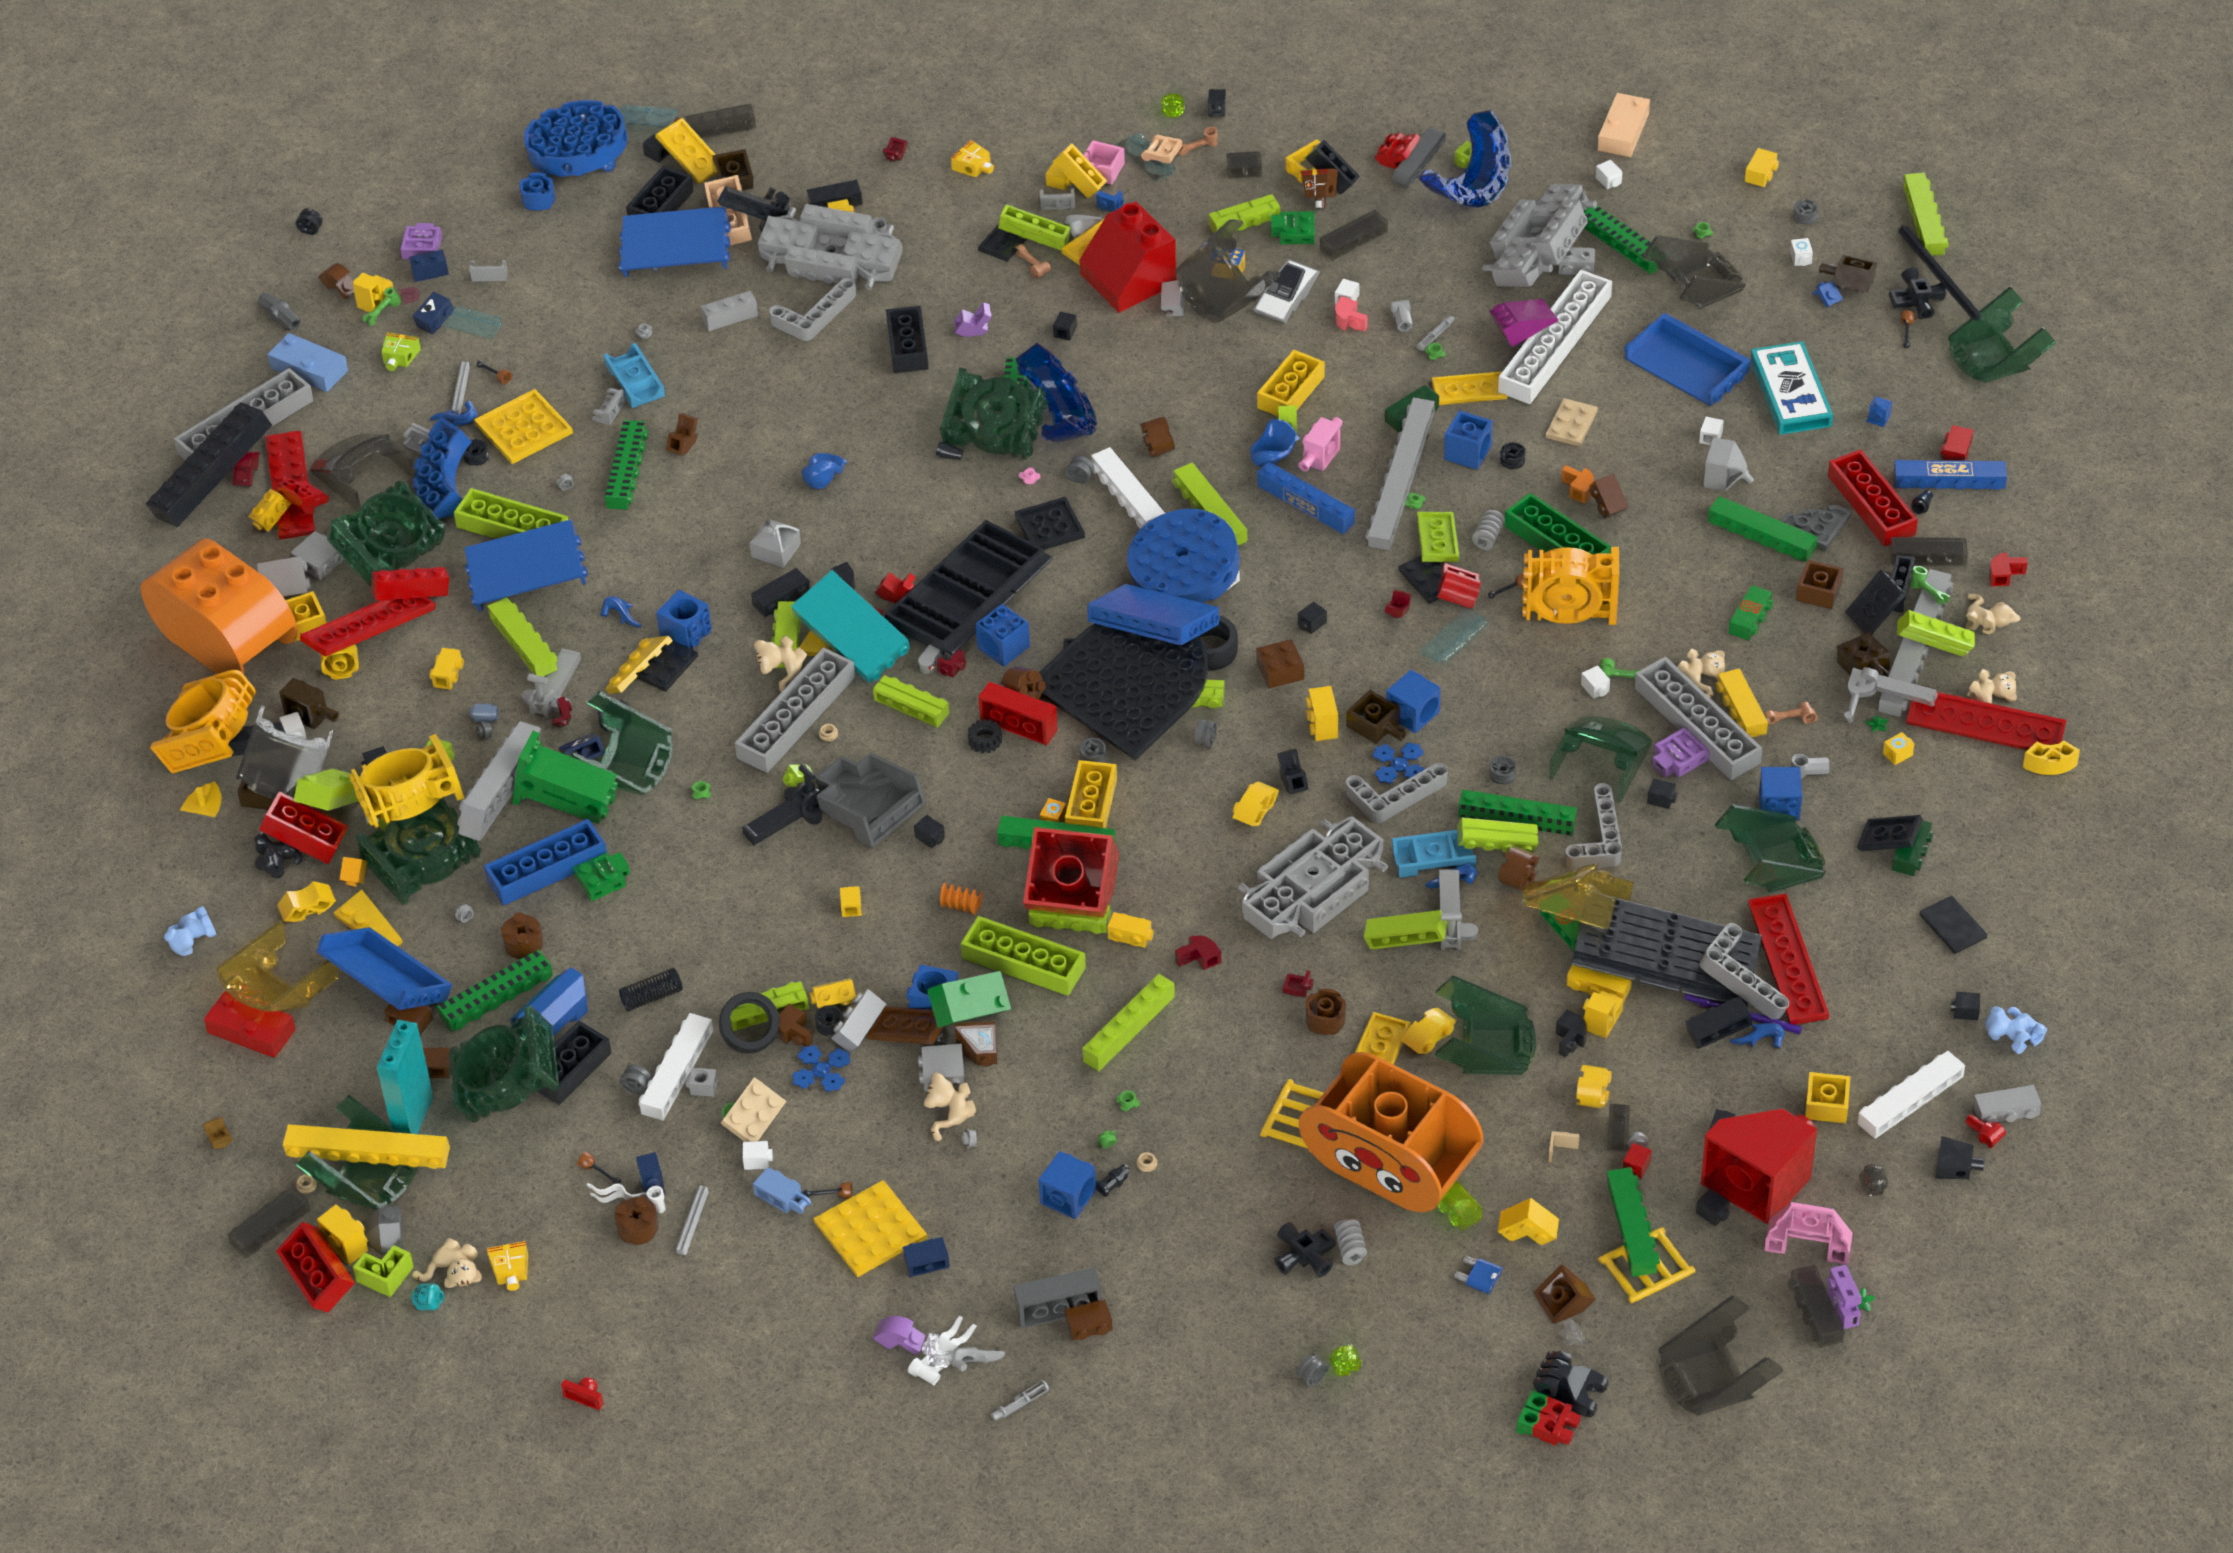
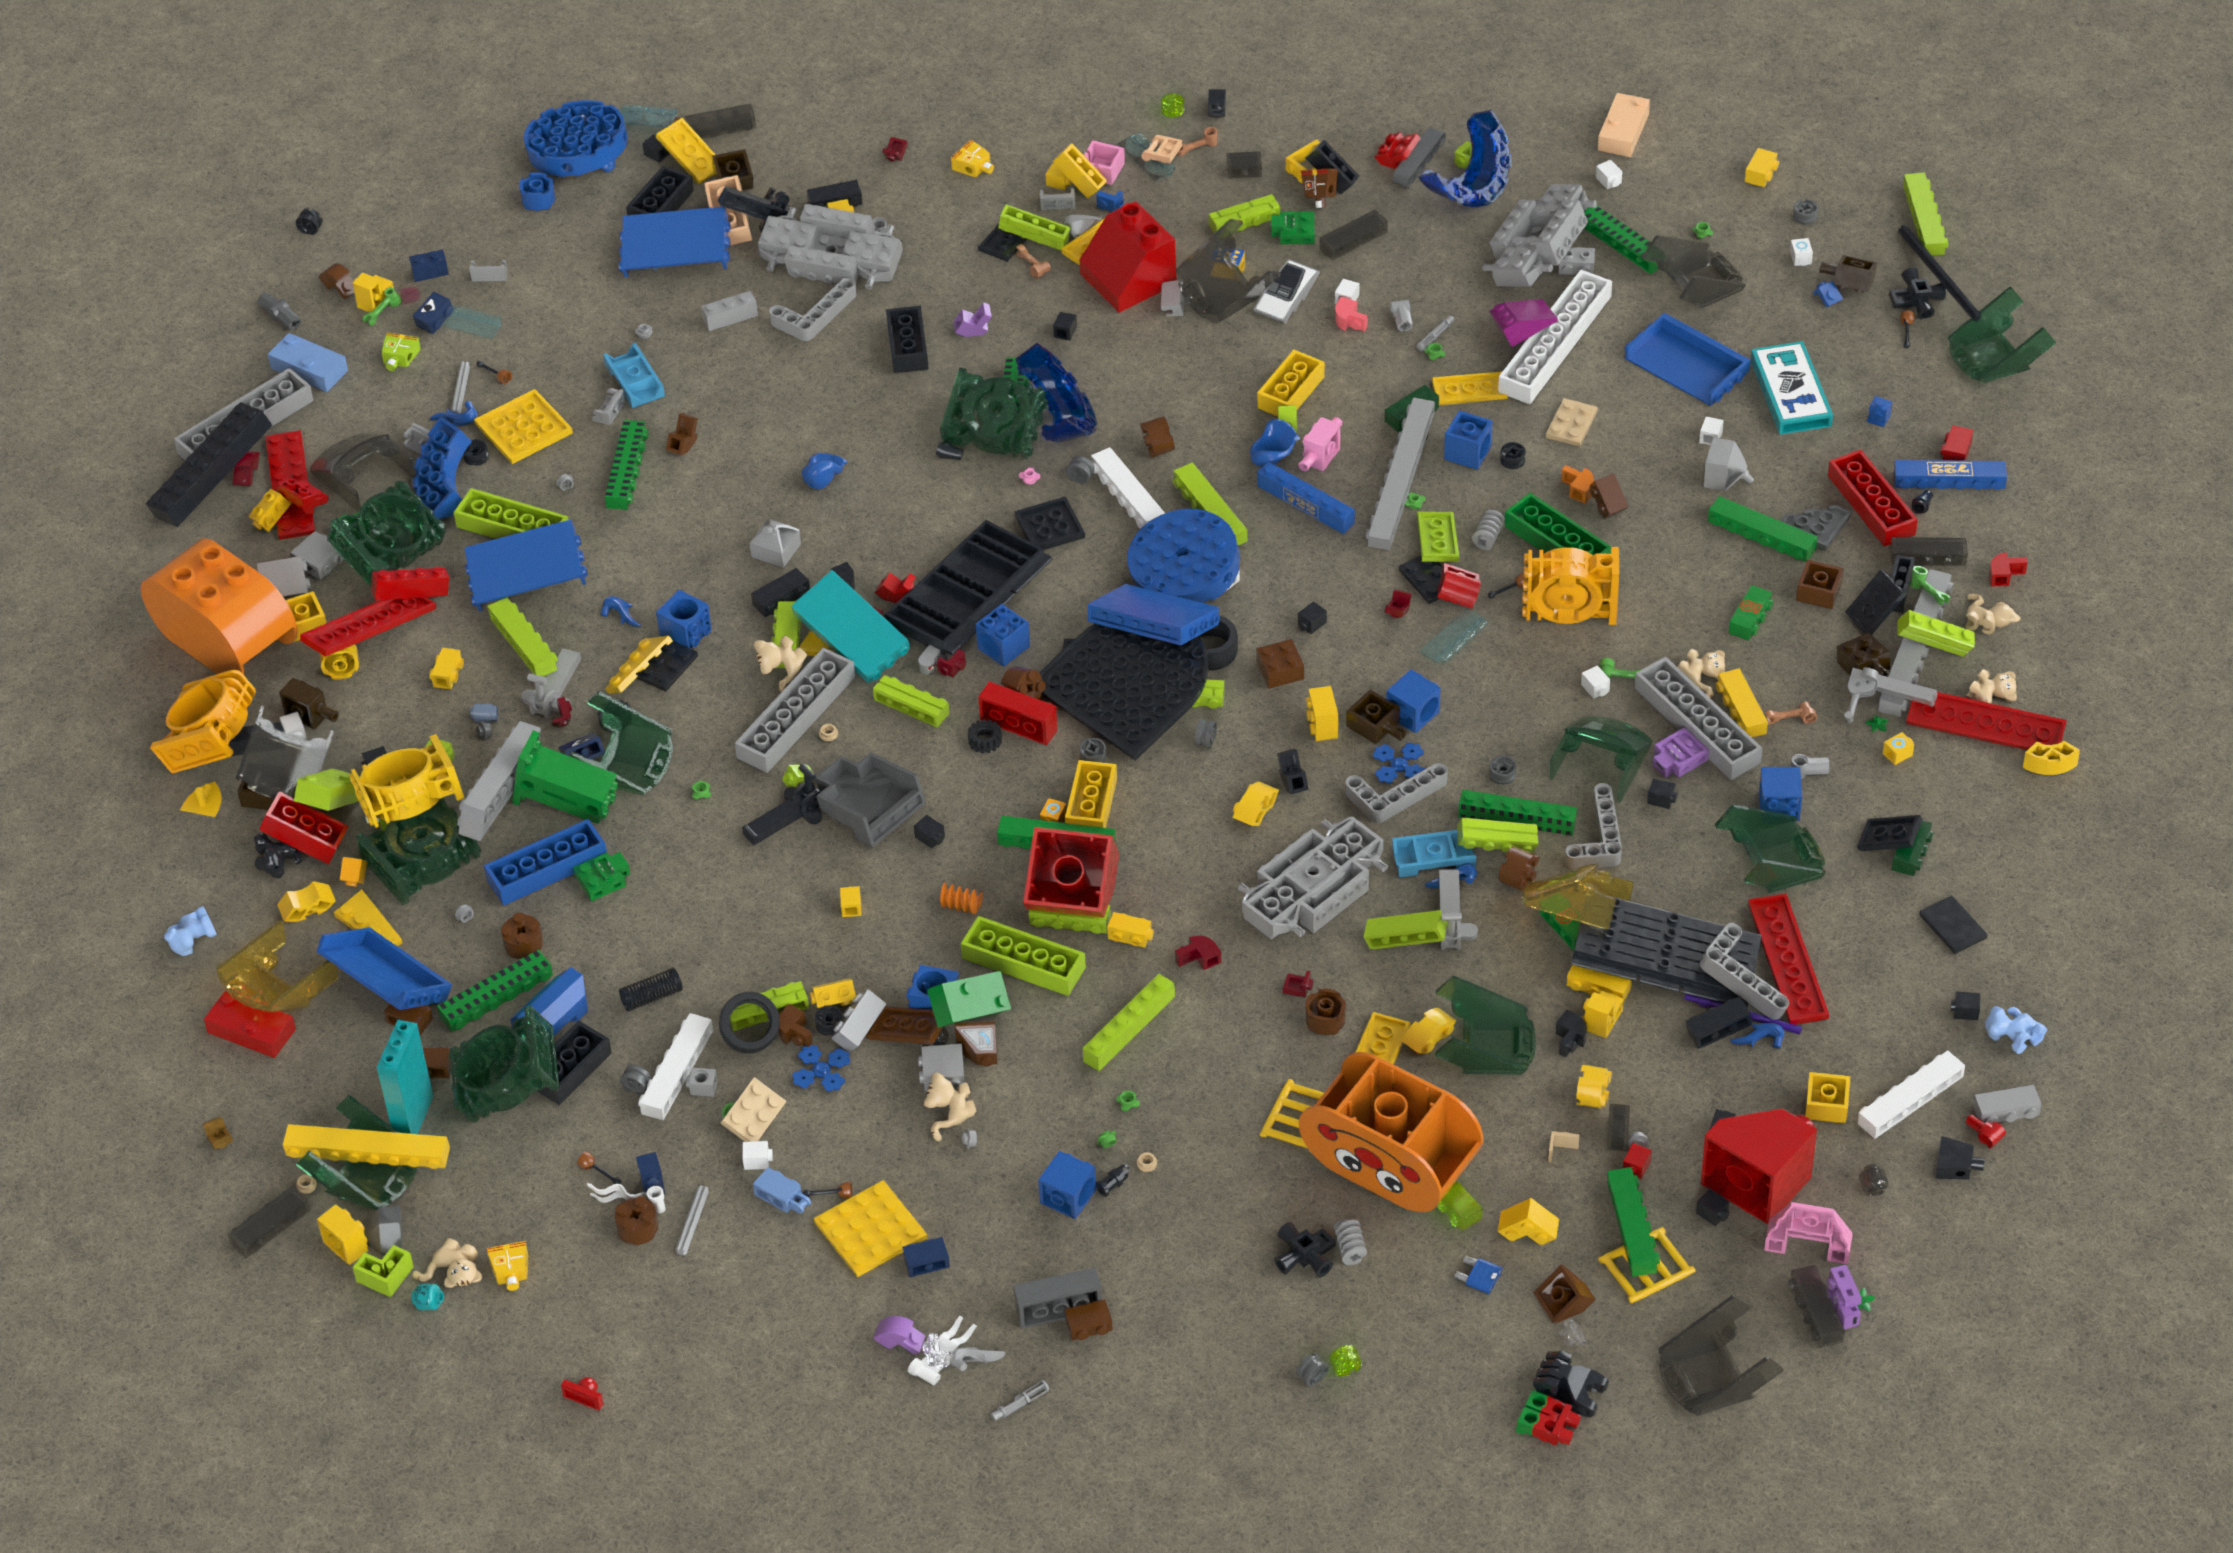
(315, 1267): red brick -> none
(420, 240): medium lavender piece -> none

